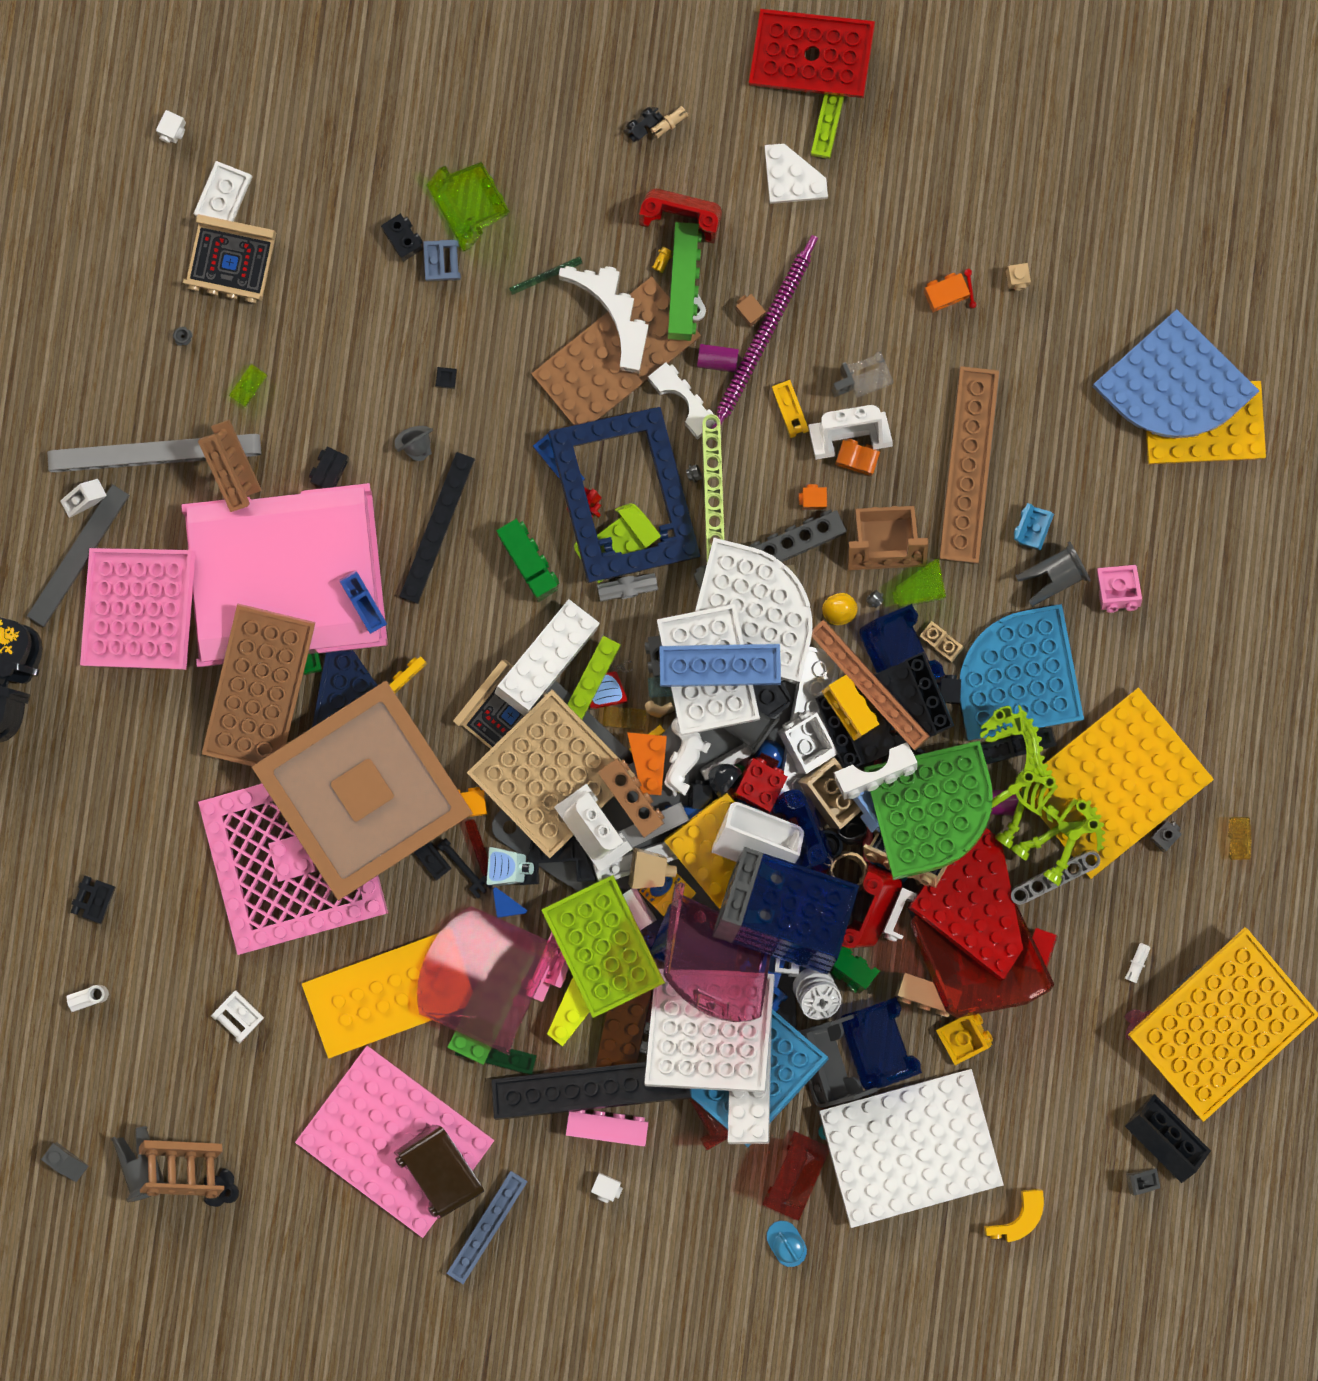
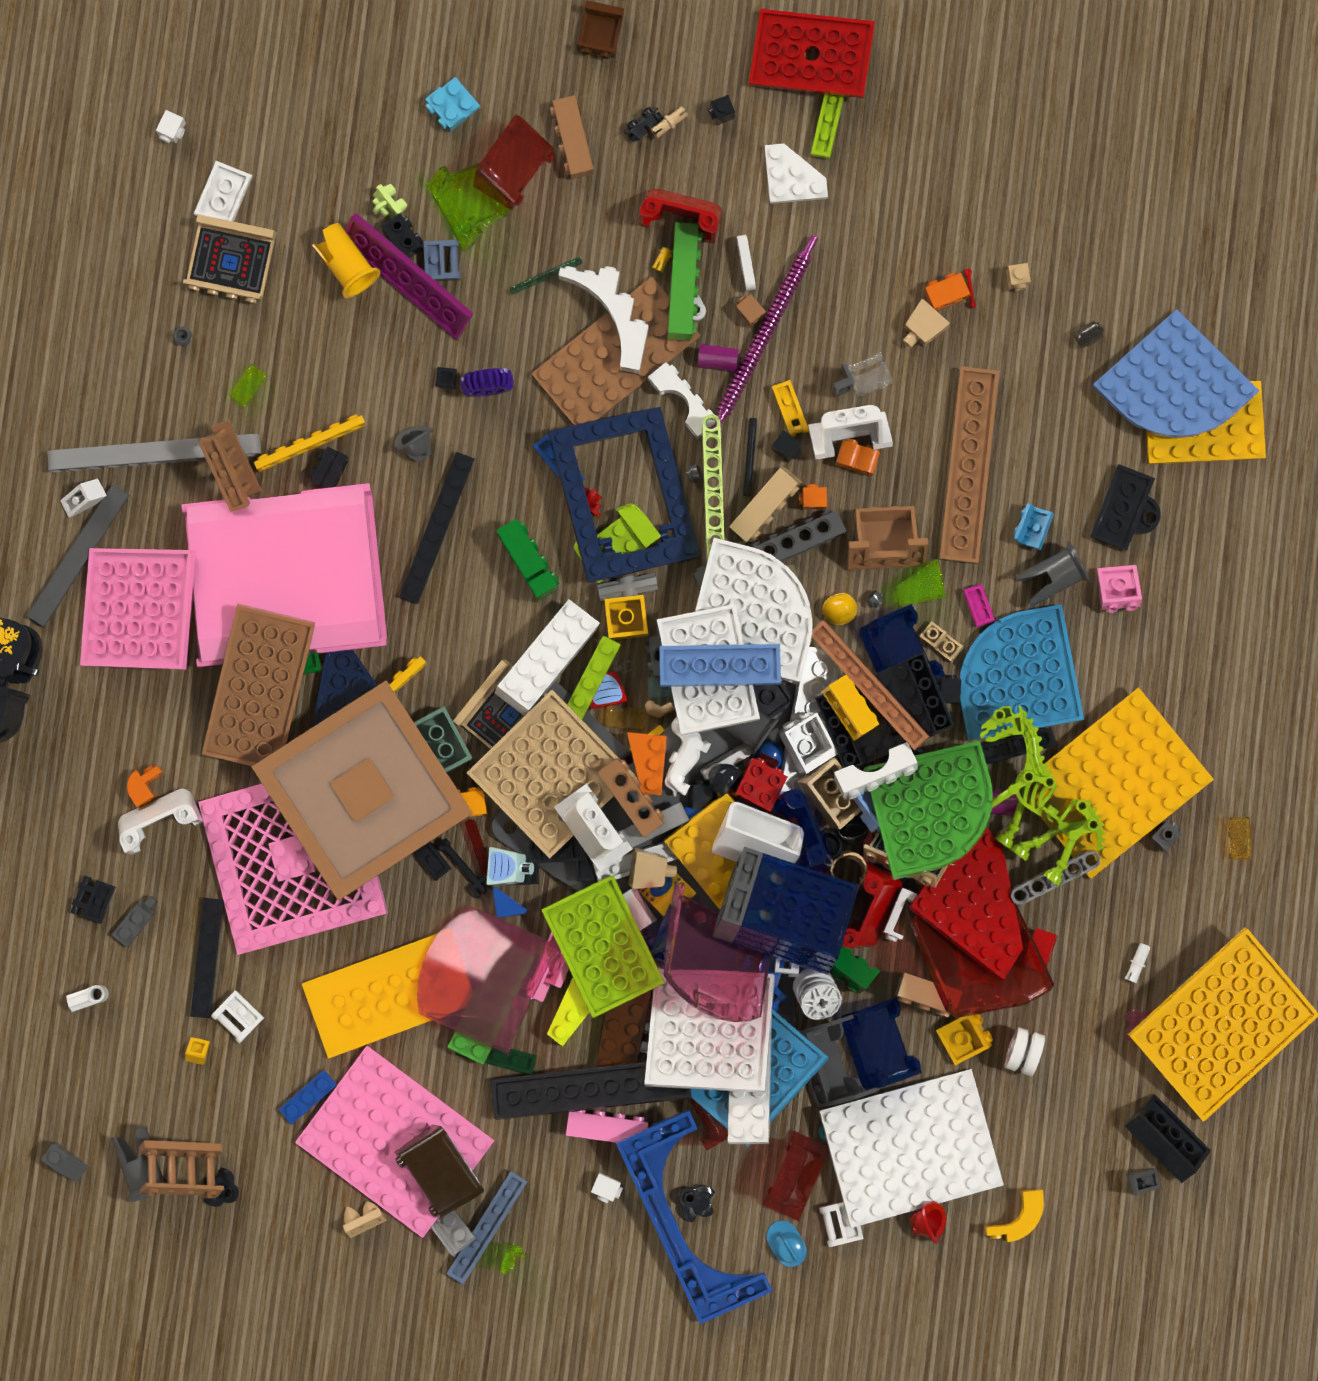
(135, 921): none -> dark grey hinge
(138, 785): none -> orange brick
(178, 803): none -> white windscreen
(197, 1051): none -> yellow slope
(207, 958): none -> black plate
(308, 1097): none -> blue plate
(317, 439): none -> yellow plate
(346, 261): none -> yellow piece
(356, 1224): none -> tan tile
(363, 602): blue slope -> none
(385, 203): none -> yellowish green hips
(409, 278): none -> magenta plate
(444, 739): none -> sand green brick
(451, 104): none -> medium azure plate
(453, 1232): none -> light grey plate
(487, 382): none -> dark purple gear
(508, 1260): none -> clear neon green bracket
(512, 163): none -> clear red windscreen
(573, 137): none -> medium nougat brick
(600, 29): none -> reddish brown panel
(626, 617): none -> yellow brick
(698, 1204): none -> black plate
(706, 1288): none -> blue piece
(721, 110): none -> black brick
(746, 264): none -> white beam
(750, 456): none -> black bar
(765, 504): none -> tan wedge
(787, 446): none -> black brick
(848, 1234): none -> white plate
(924, 325): none -> tan torso
(929, 1221): none -> red helmet
(978, 605): none -> dark pink plate
(1024, 1051): none -> white wheel
(1089, 334): none -> clear smoke brick
(1126, 508): none -> black plate

